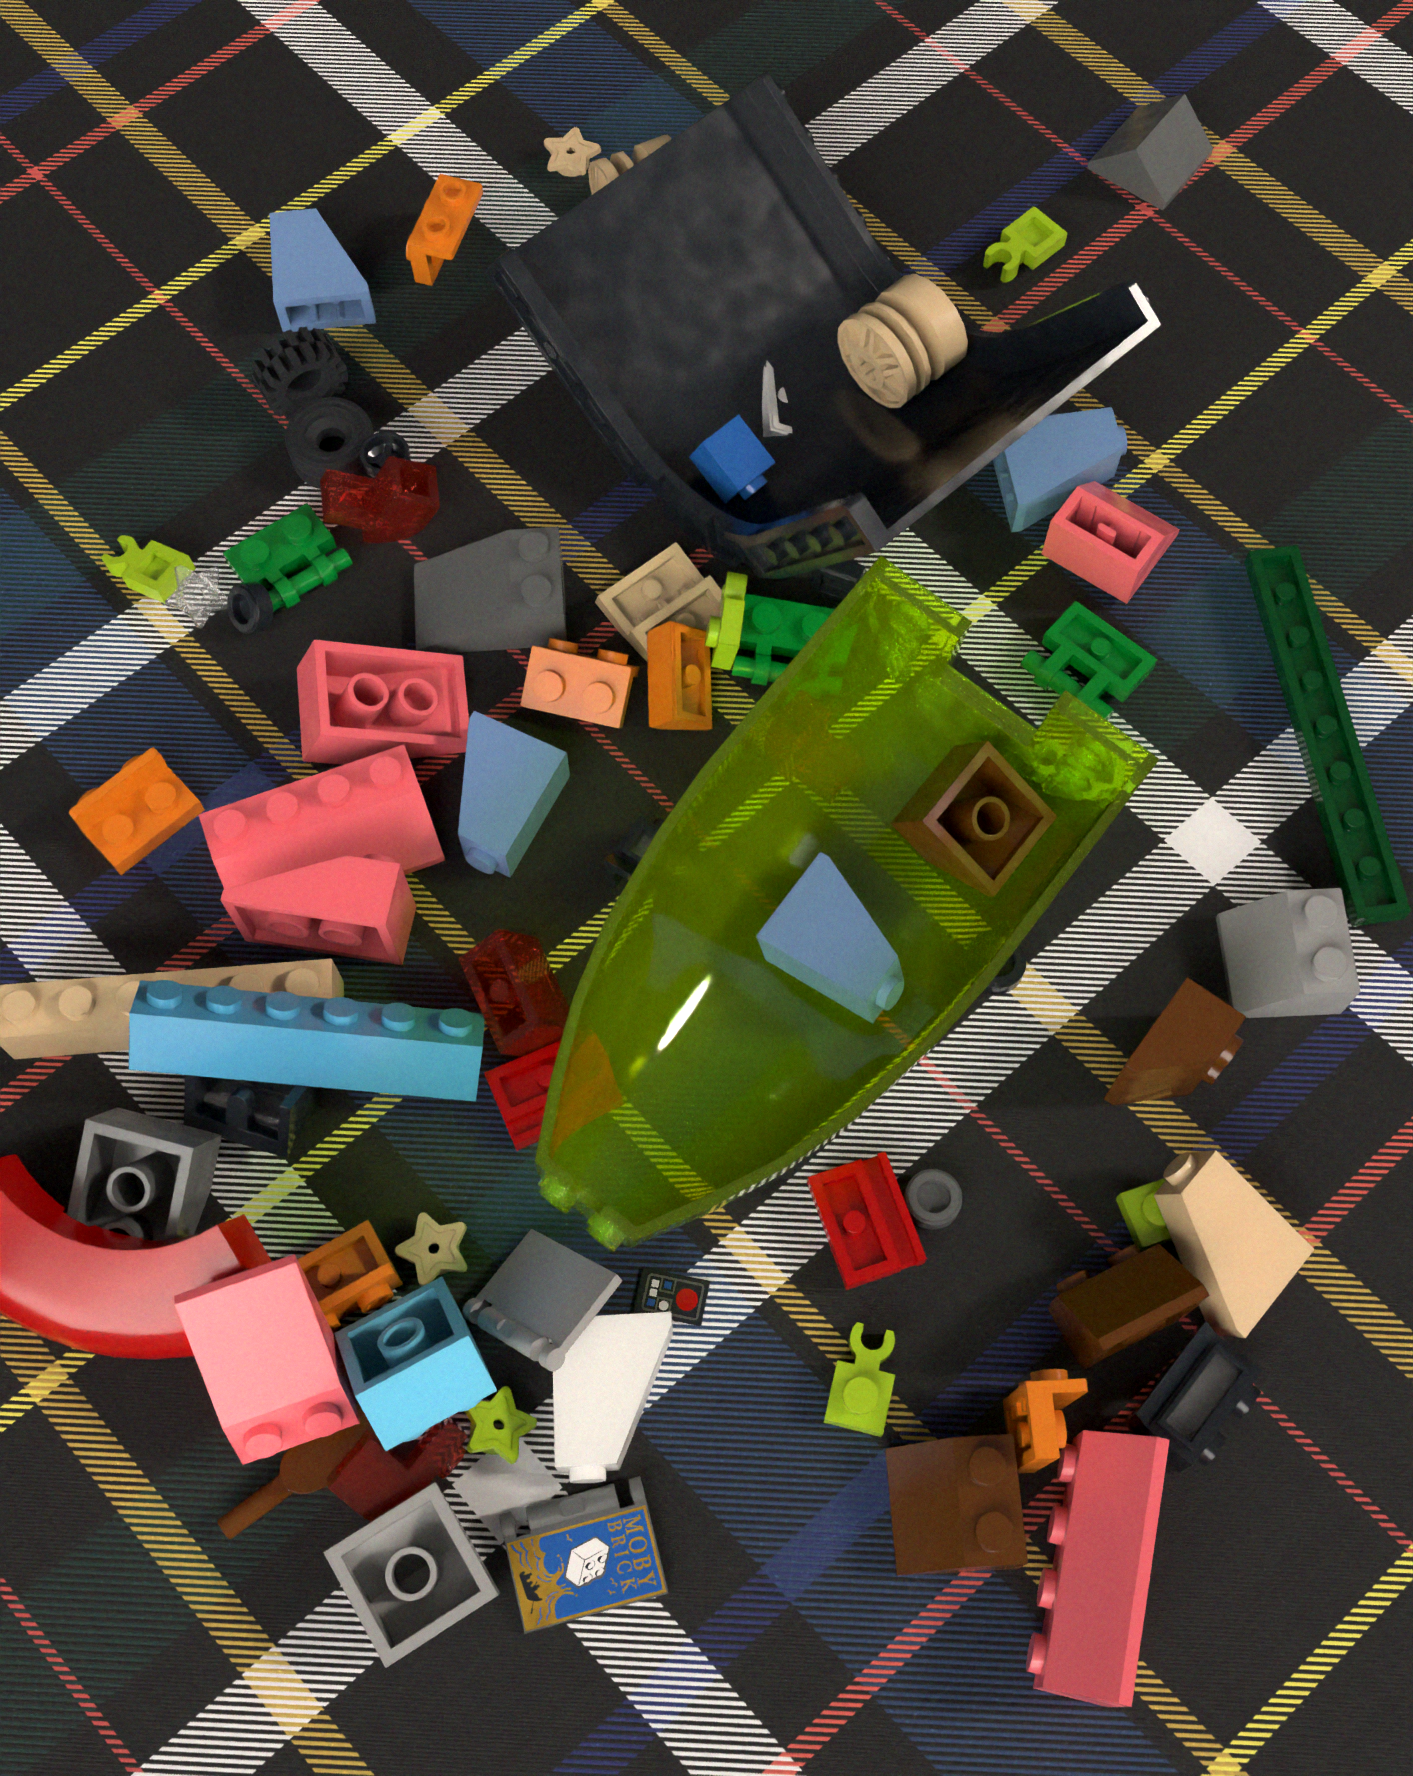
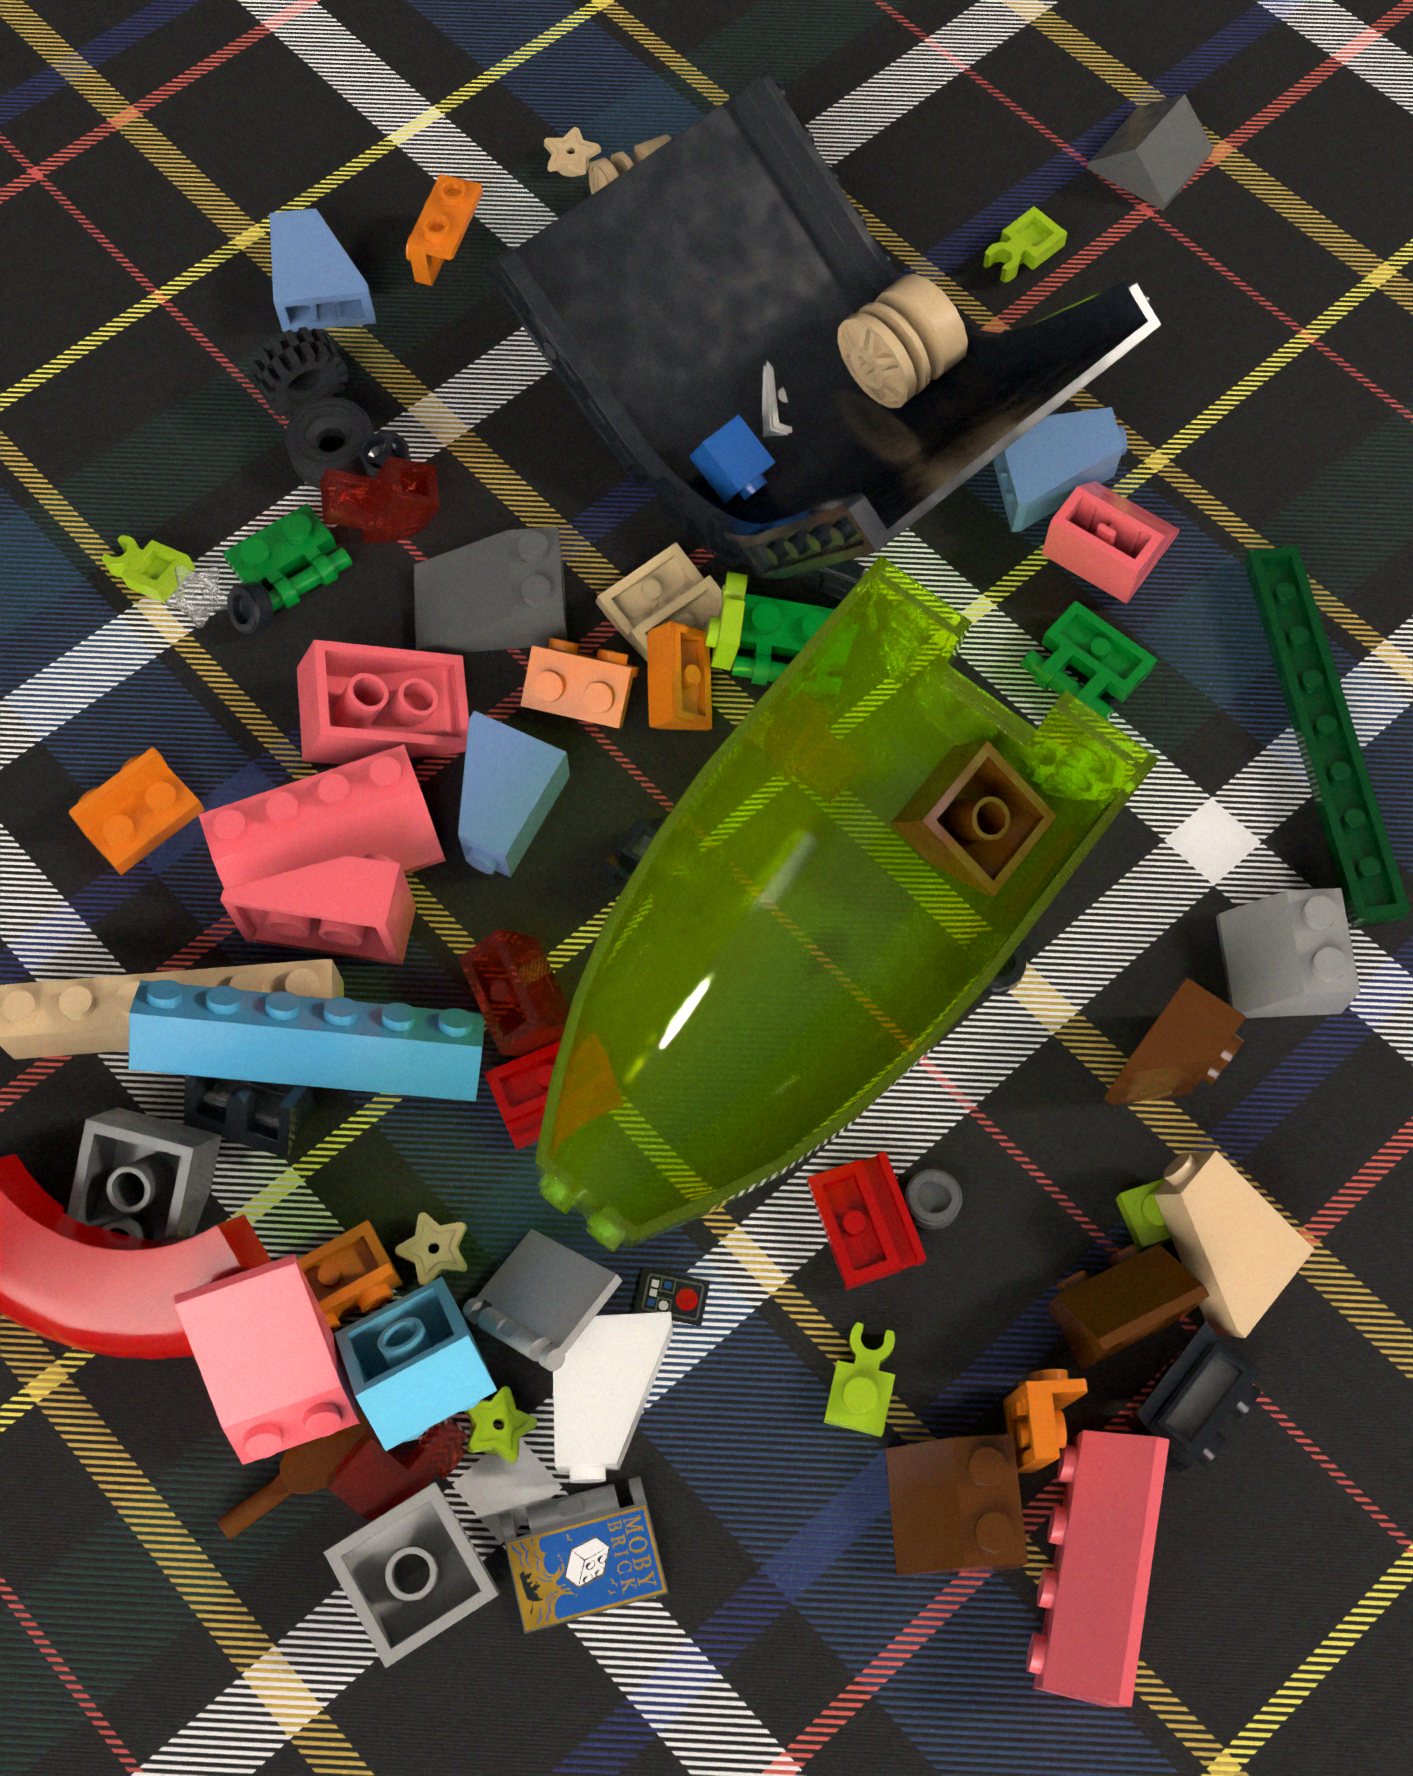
(833, 943): medium blue slope -> none

